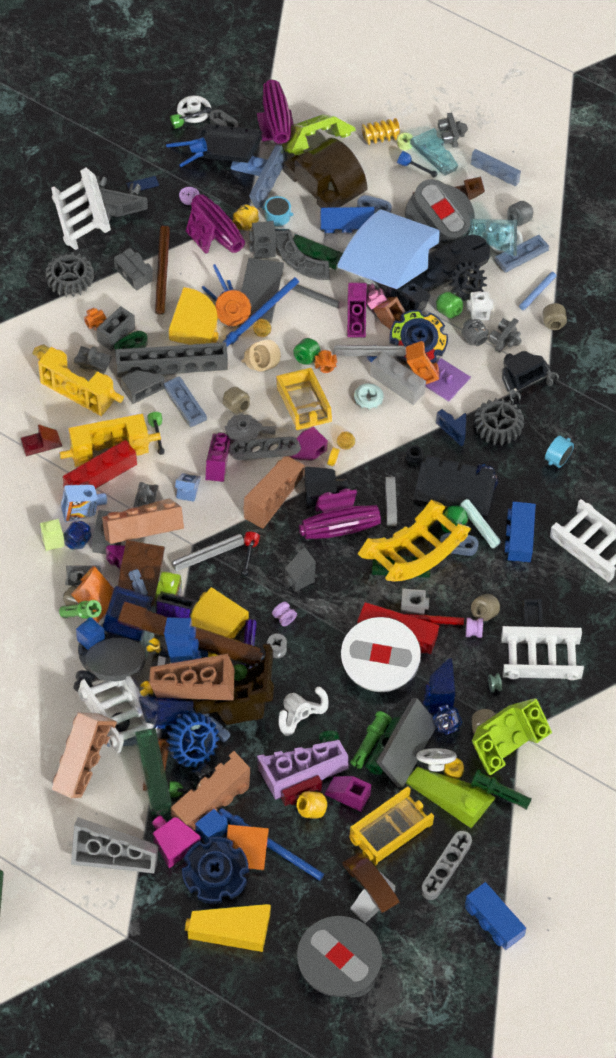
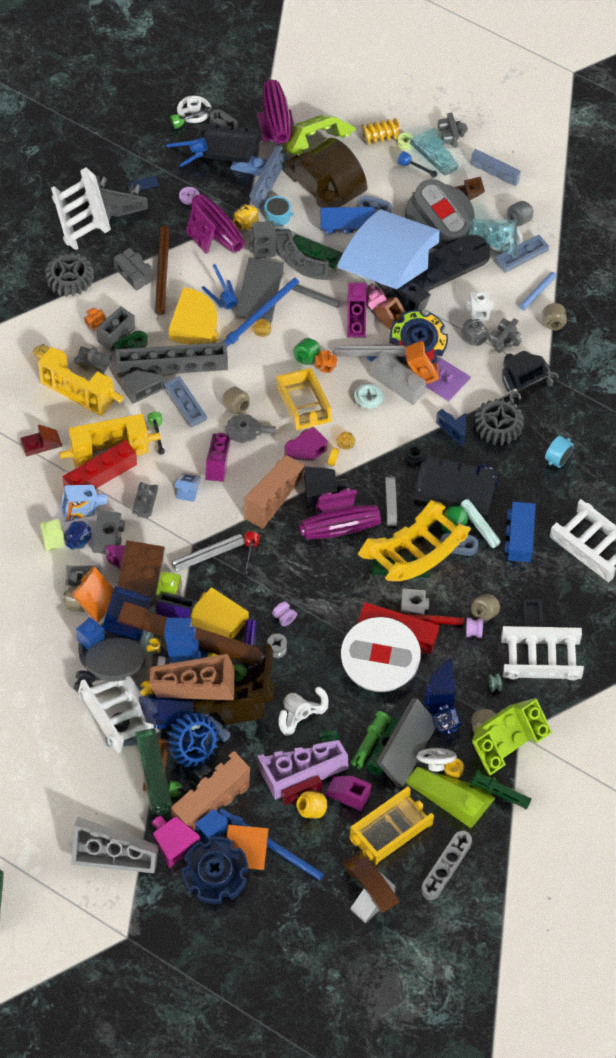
(81, 753): wedge -> none
(83, 610): bright green pin -> none
(137, 584): sand blue axle -> none
(143, 521): nougat wedge -> none
(233, 308): orange tile -> none
(233, 927): yellow slope -> none
(239, 448): dark grey beam -> none
(262, 355): tan piece -> none
(300, 571): dark grey slope -> none
(339, 956): dark grey piece -> none
(449, 305): bright green head -> none
(461, 276): black gear -> none
(495, 916): blue brick -> none

